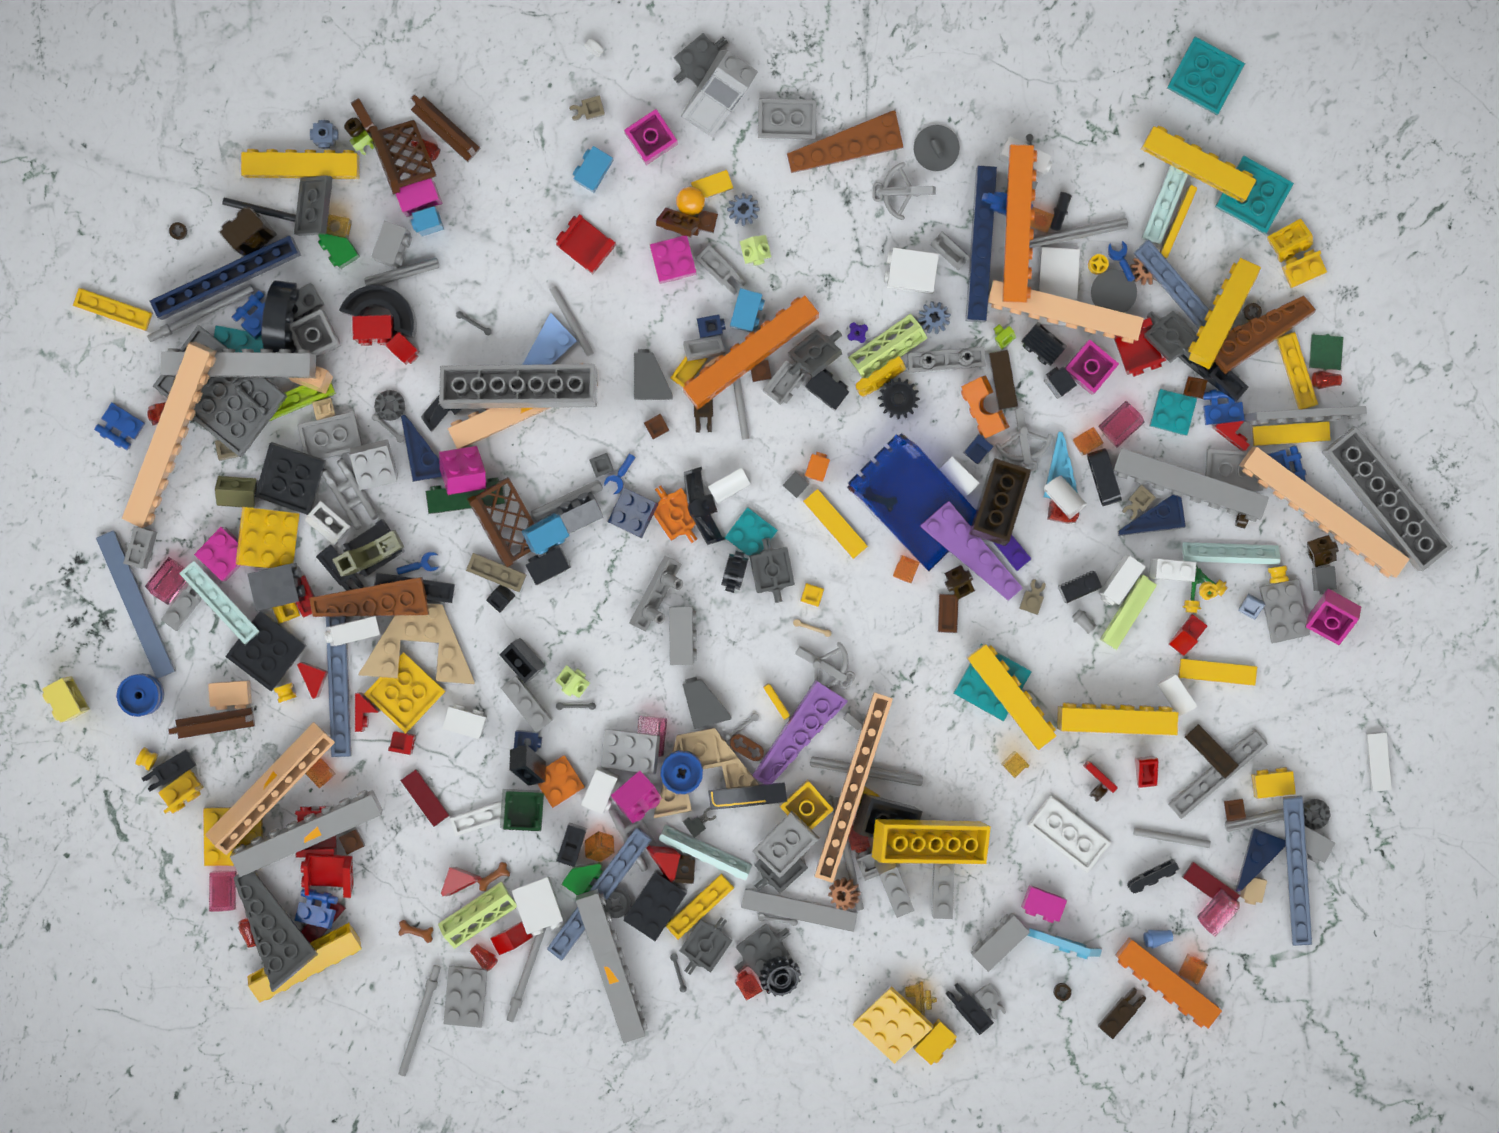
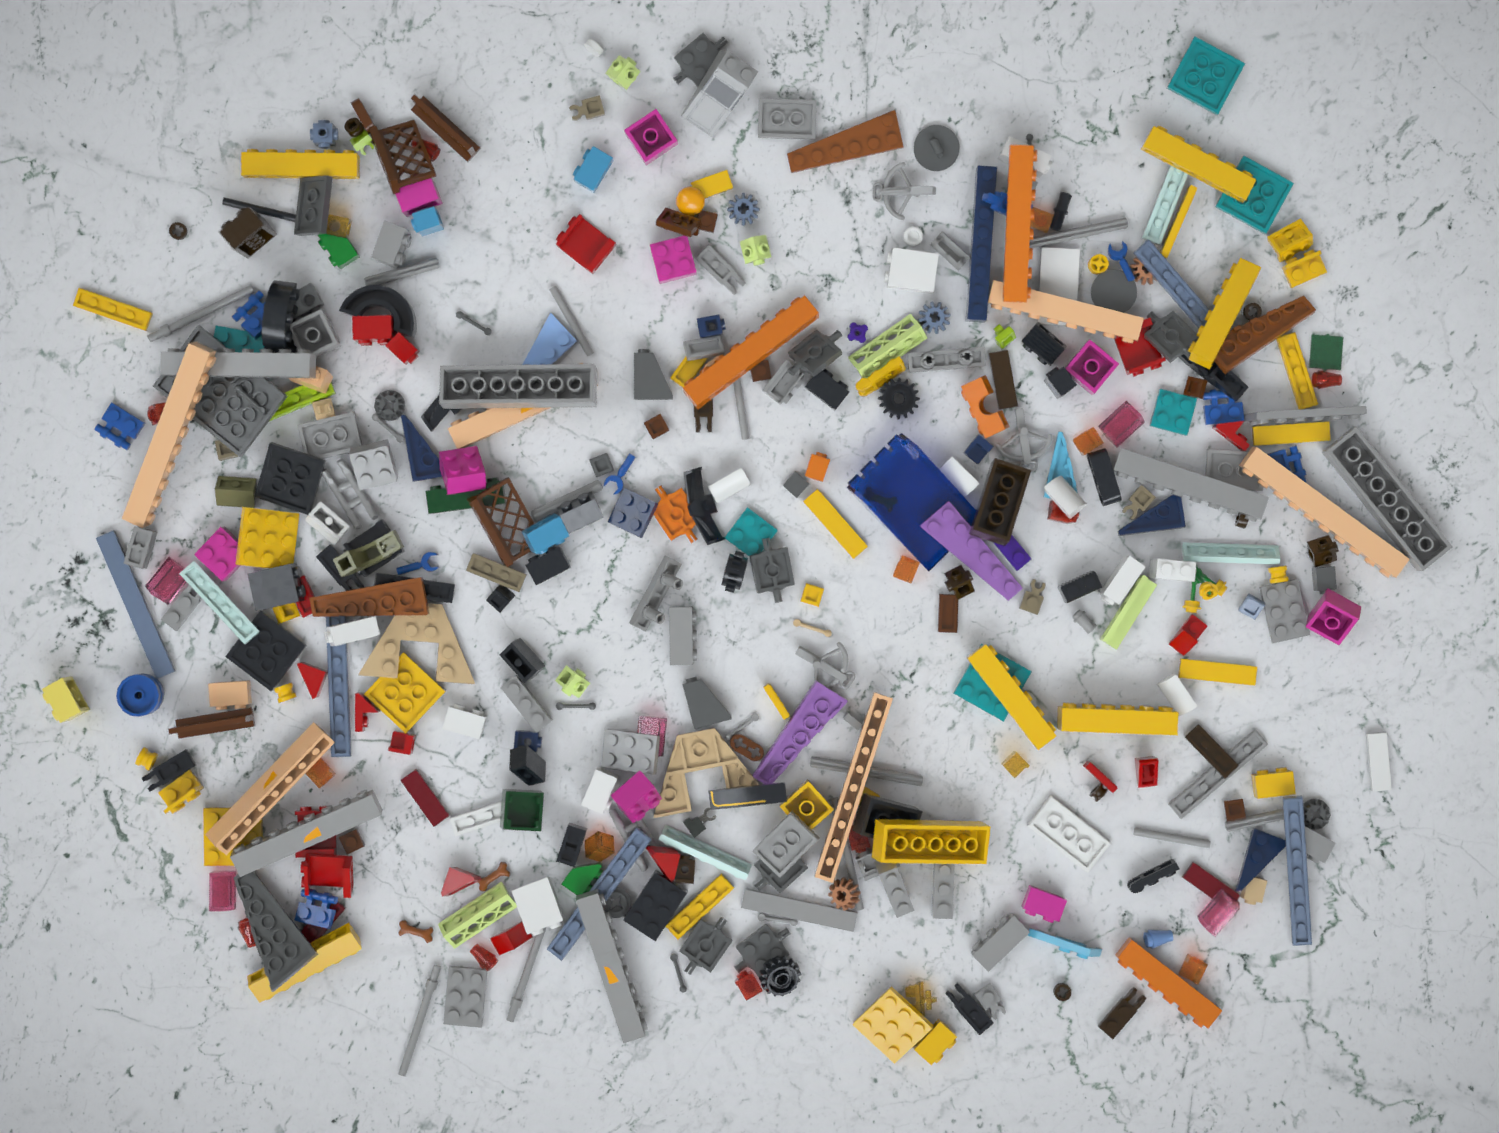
(225, 278): dark blue brick -> none
(560, 781): orange plate -> none
(623, 71): none -> yellowish green brick
(681, 783): blue wheel -> none
(746, 310): dark azure brick -> none
(913, 236): none -> white tile

